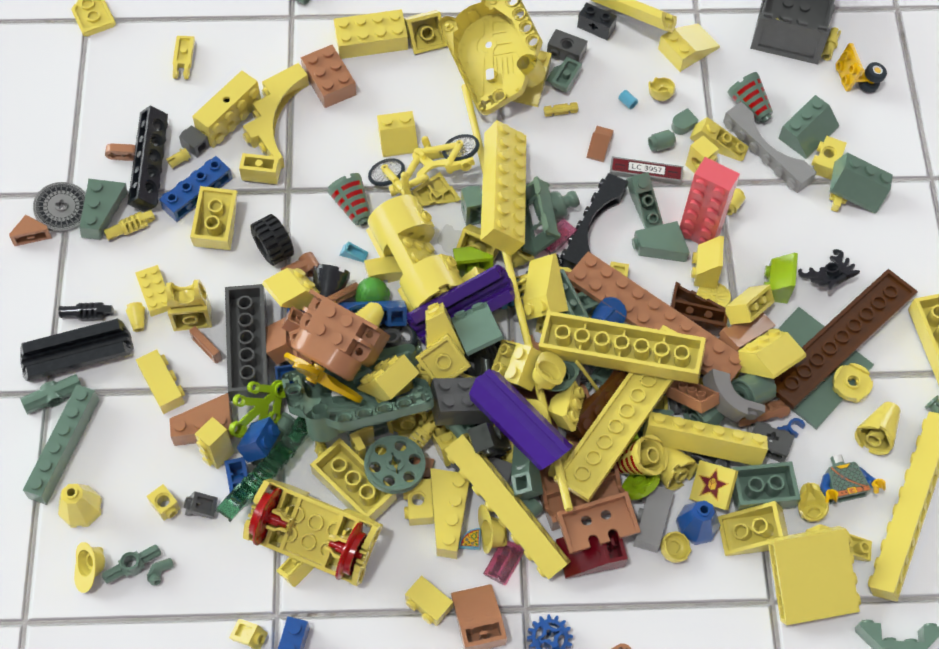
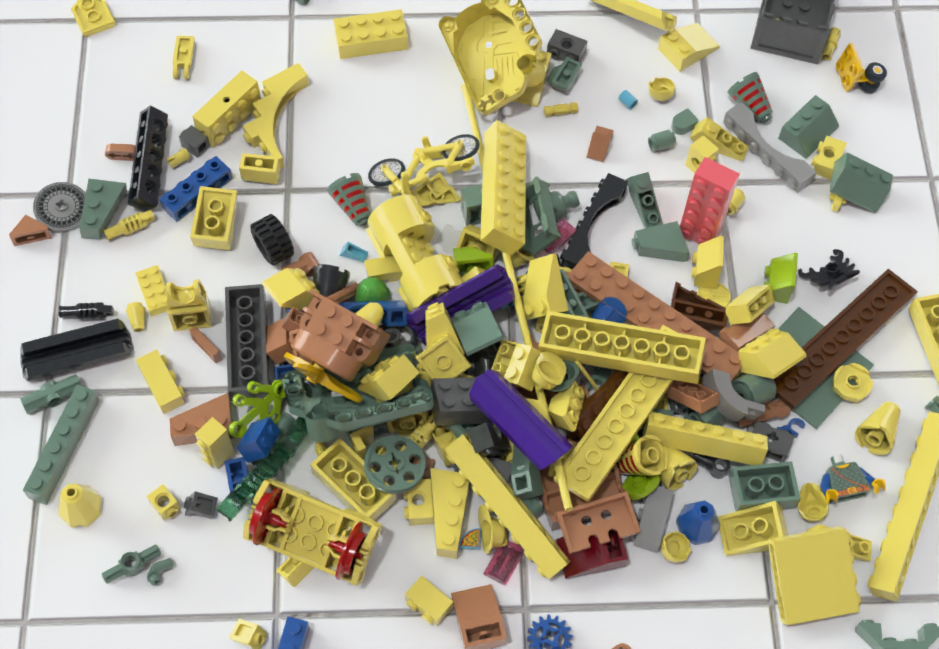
(89, 564): light yellow piece -> none
(328, 76): nougat brick -> none
(397, 133): light yellow slope -> none
(424, 32): light yellow slope -> none
(596, 21): black brick -> none
(657, 171): tile -> none
(714, 484): light yellow tile -> none

